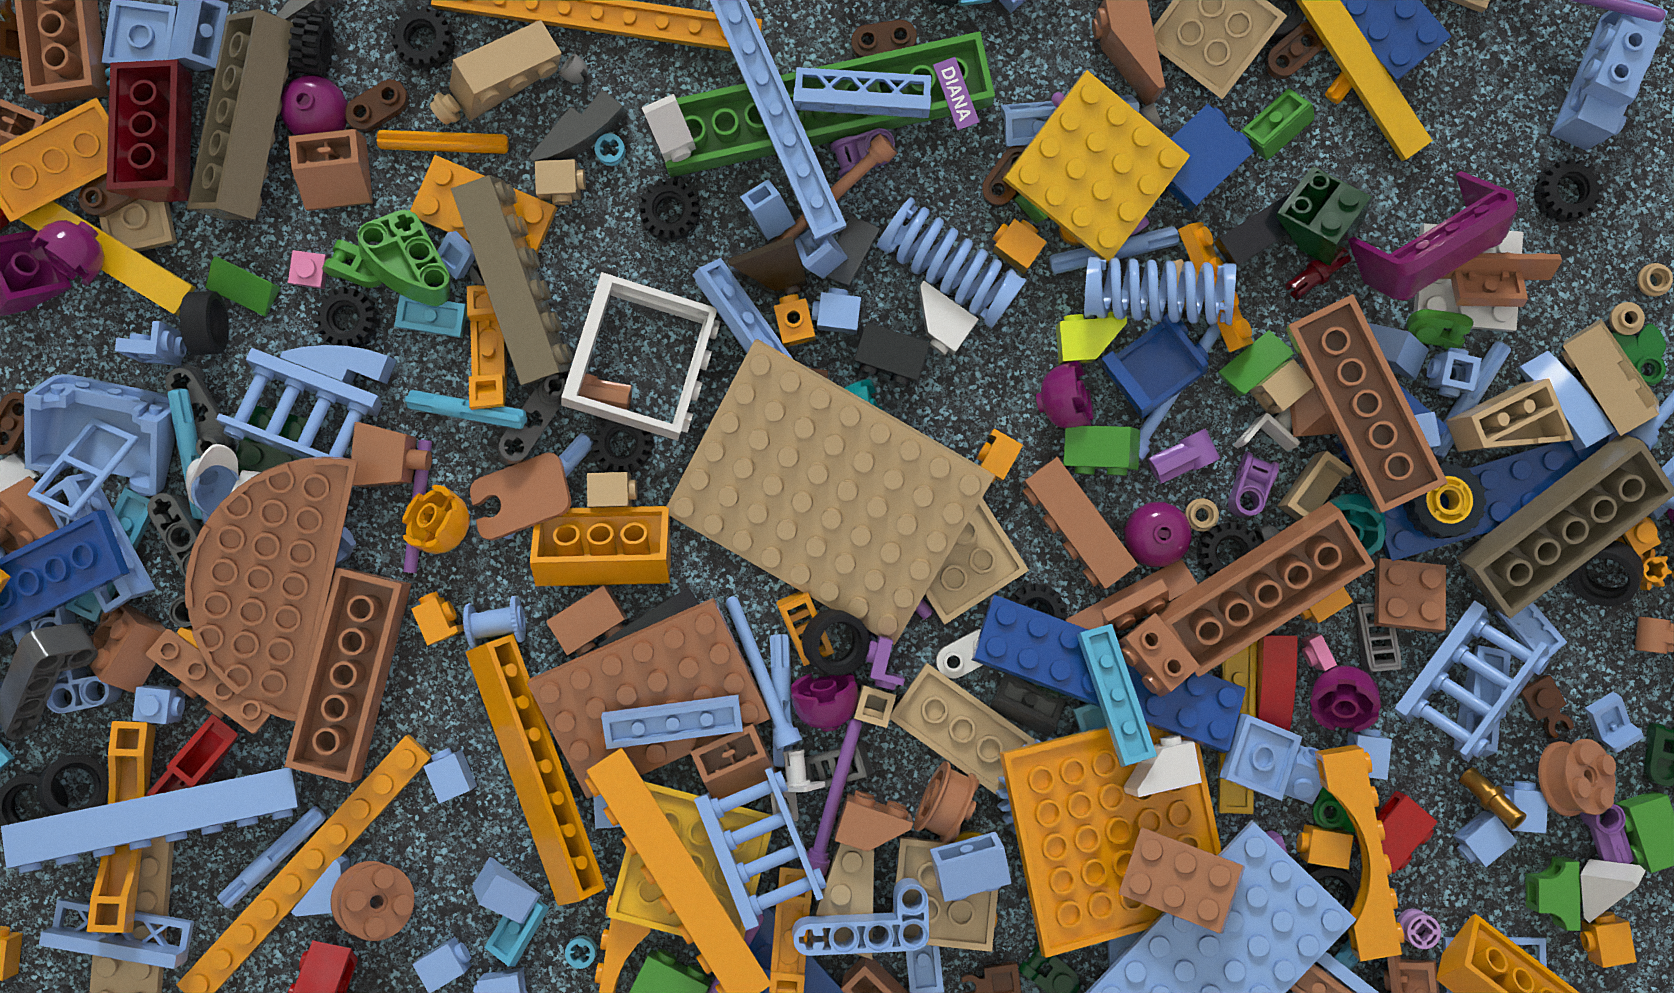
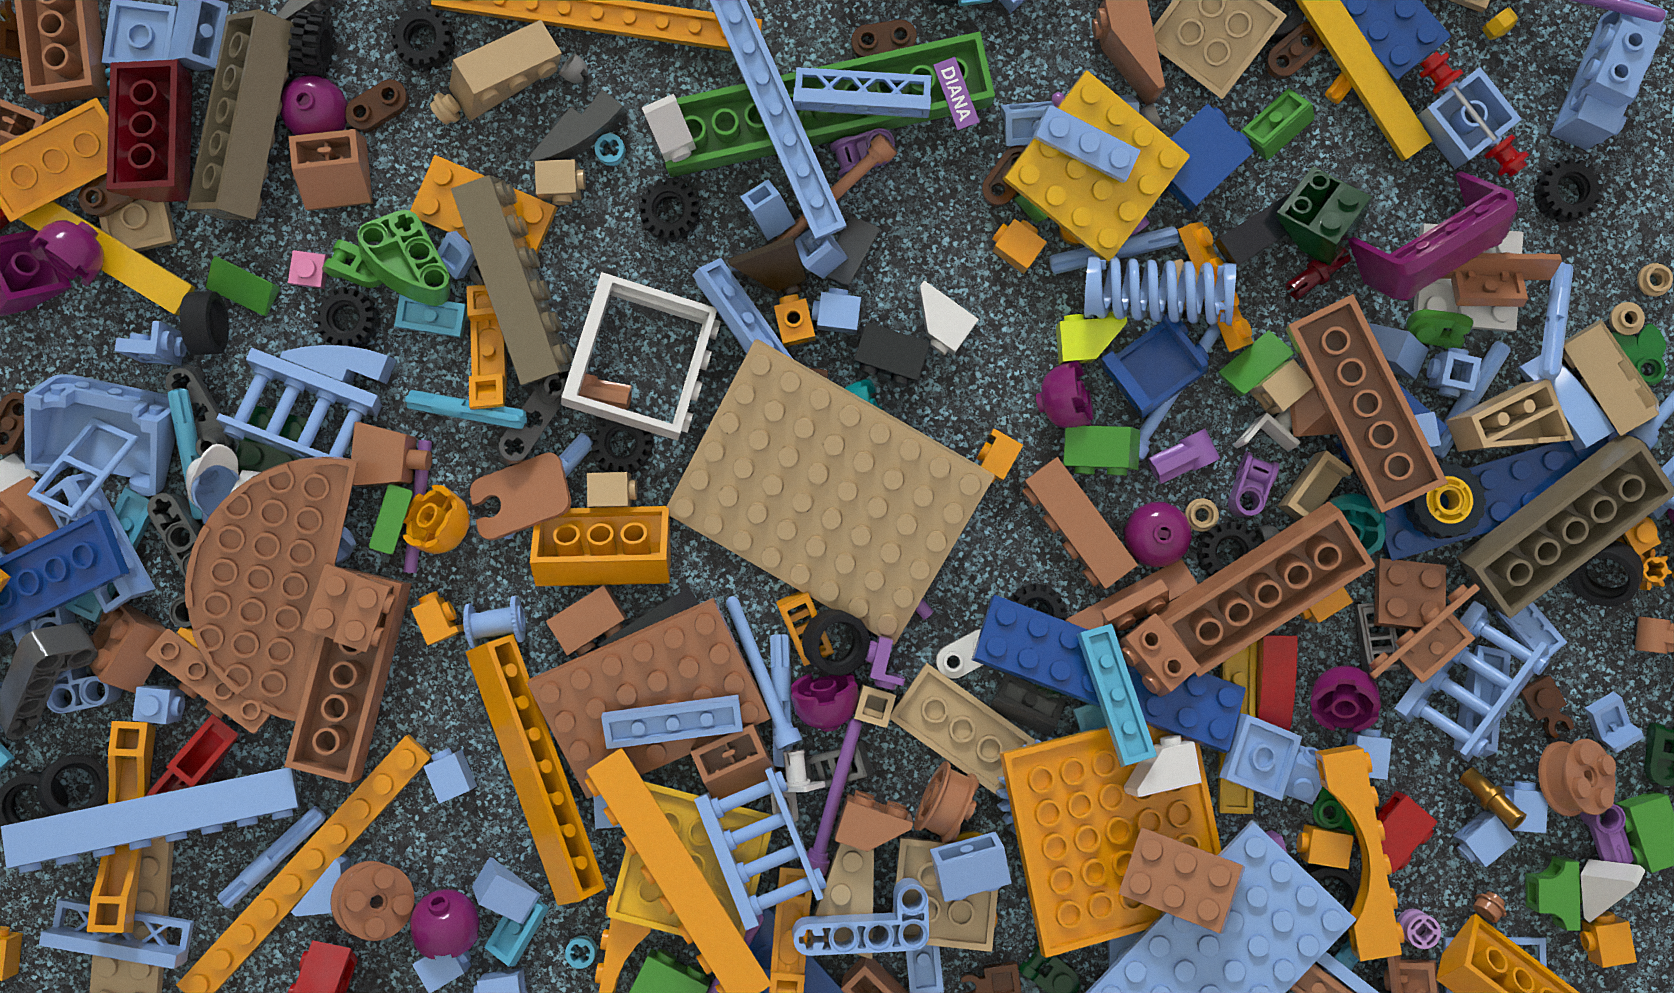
(349, 608): none -> nougat plate
(390, 519): none -> bright green slope
(442, 141): light orange axle -> none
(444, 924): none -> magenta cylinder
(902, 237): light blue piece -> none
(975, 567): tan plate -> none
(1086, 143): none -> light blue plate
(1317, 652): bright pink plate -> none
(1434, 643): none -> nougat bracket
(1469, 117): none -> light blue brick
(1489, 906): none -> nougat plate
(1500, 24): none -> yellow tile
(1556, 322): none -> light blue axle

